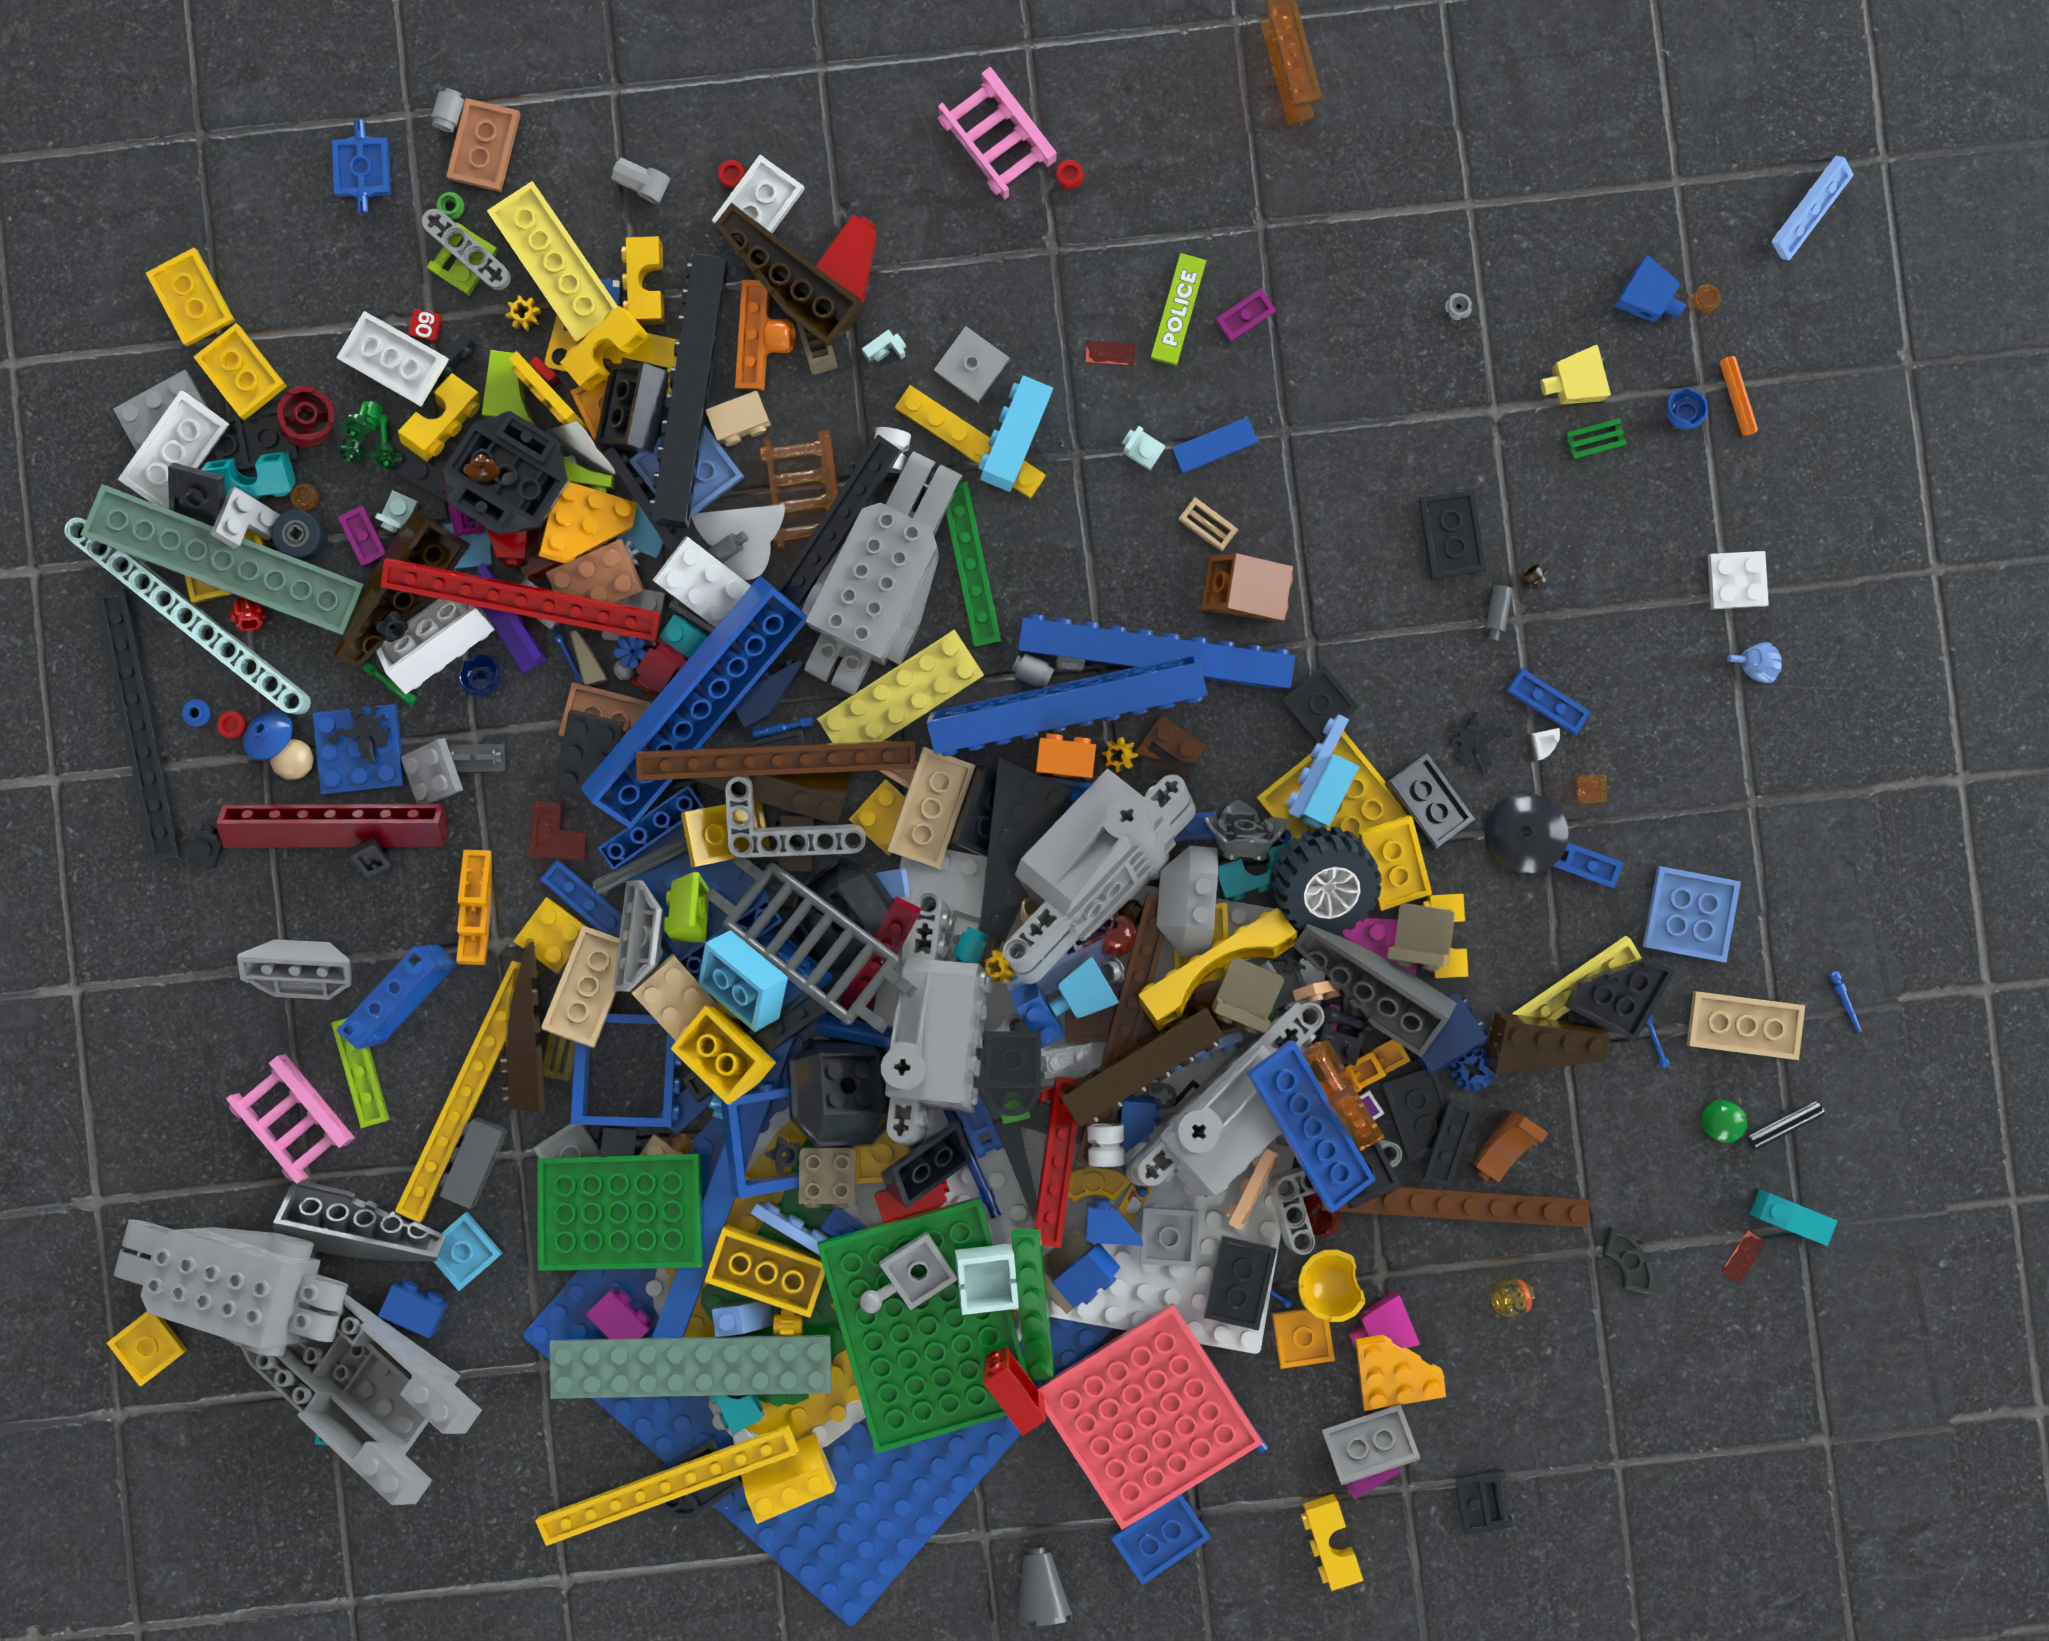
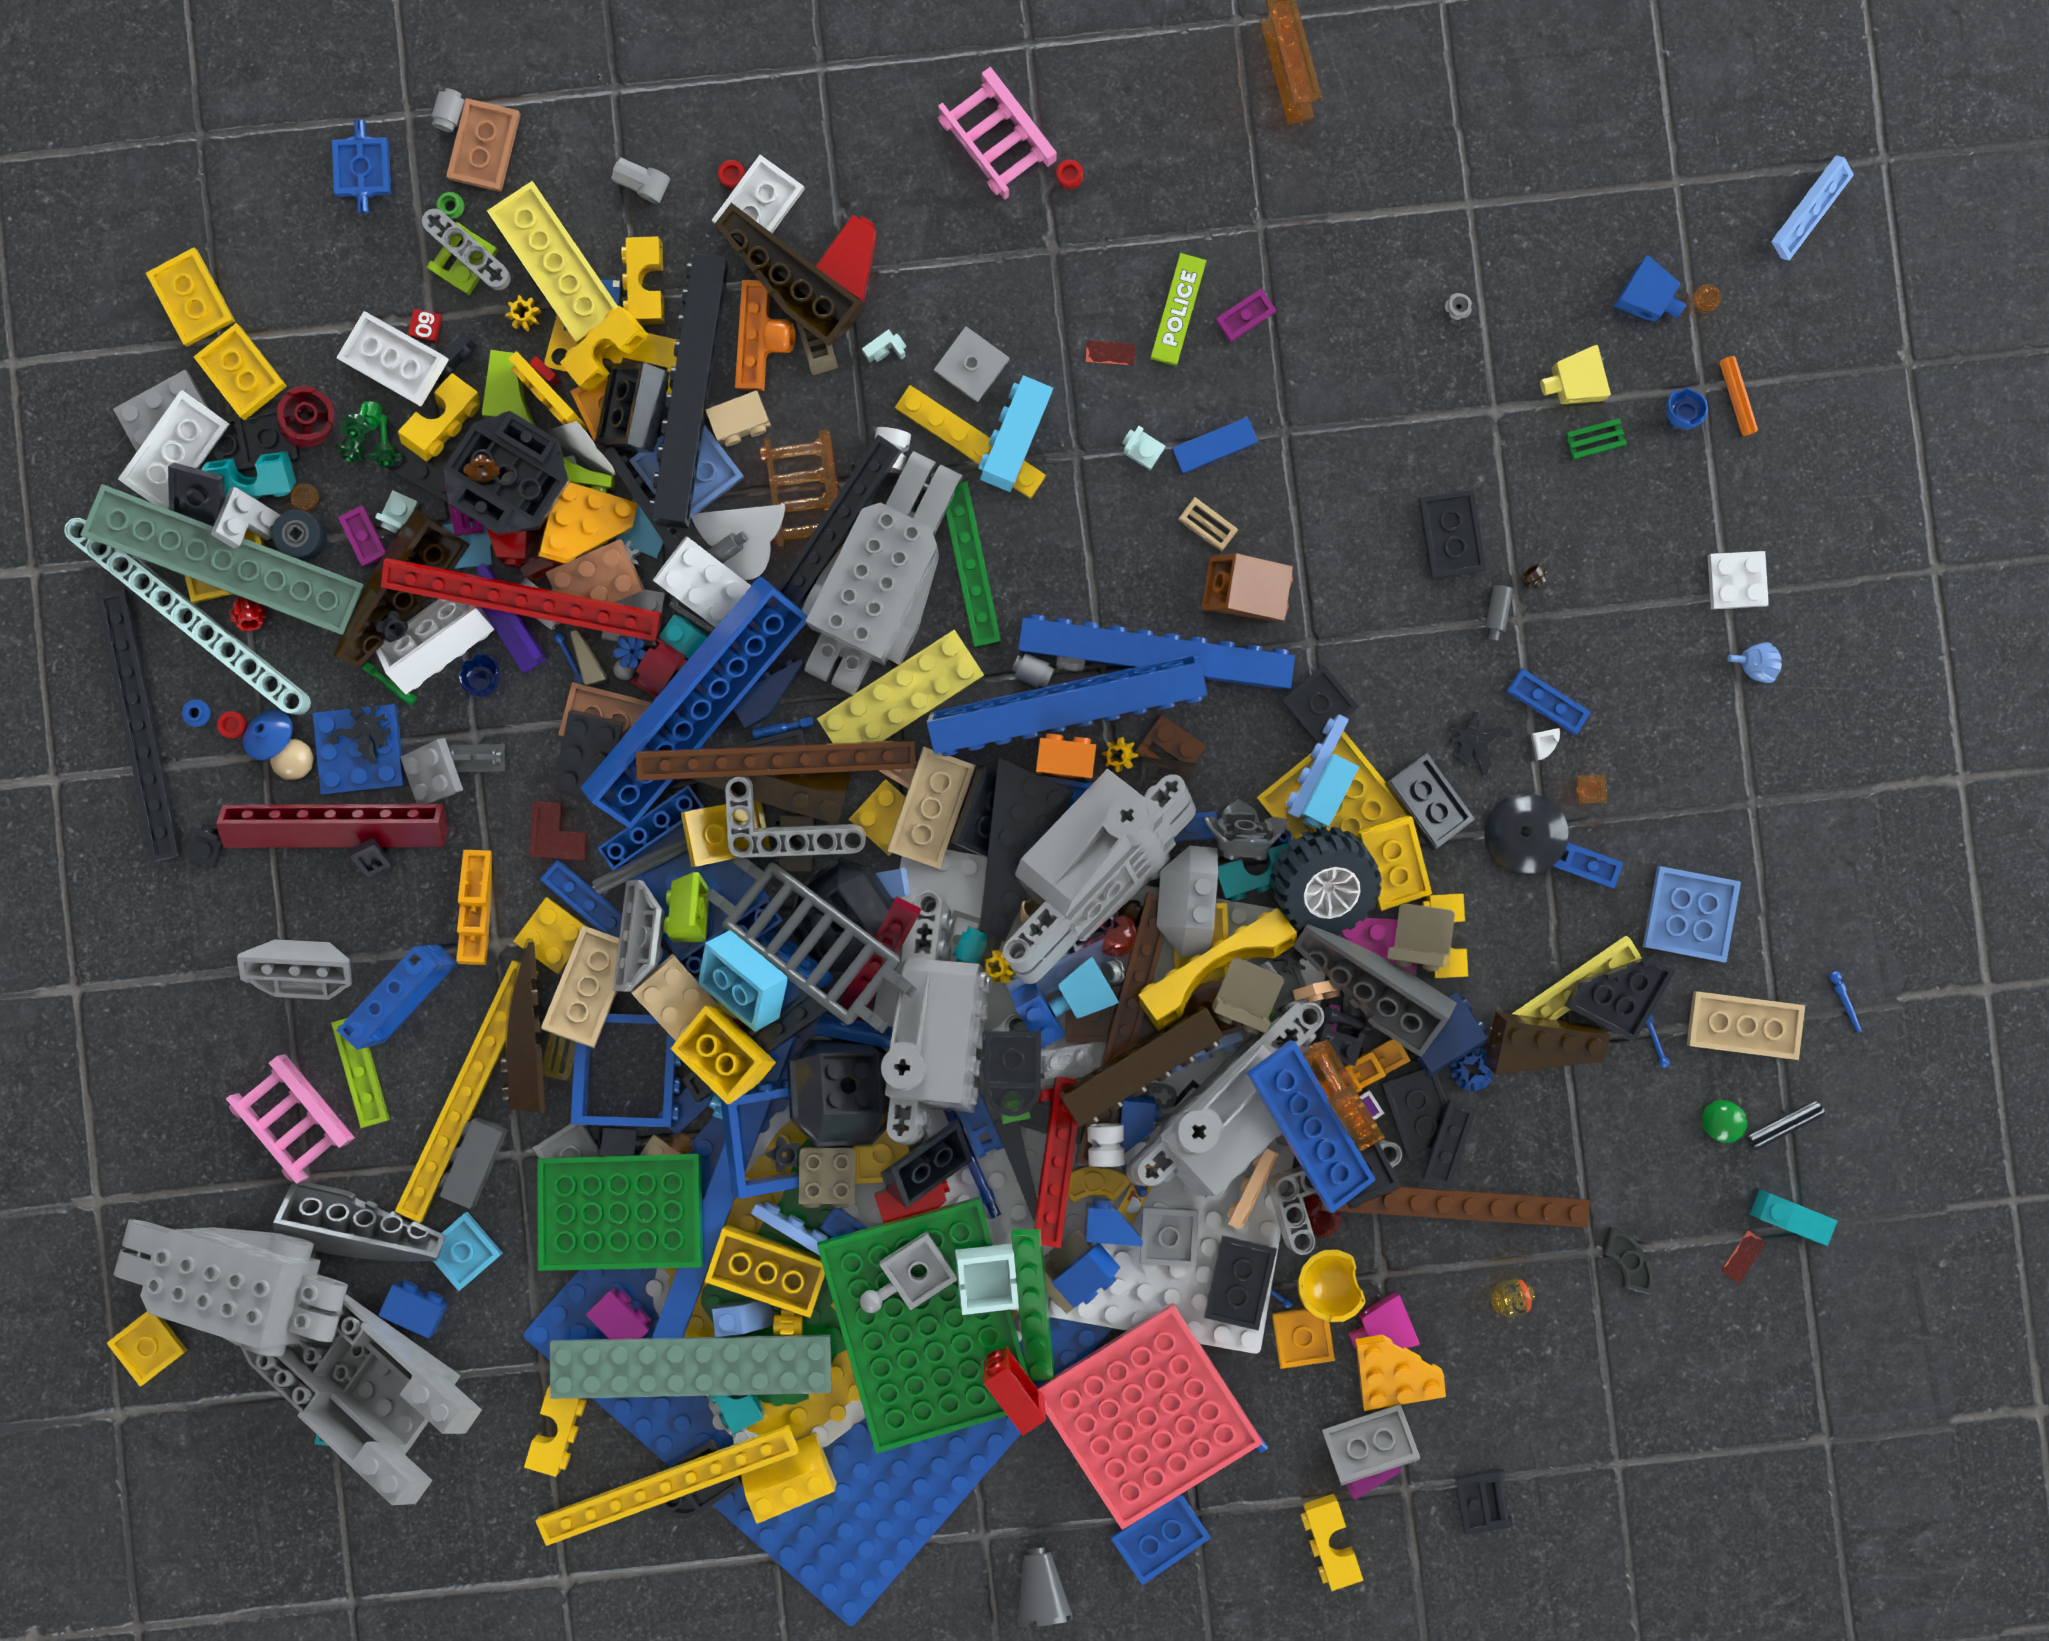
(550, 1453): none -> yellow arch
(1506, 1144): dark orange arch -> none

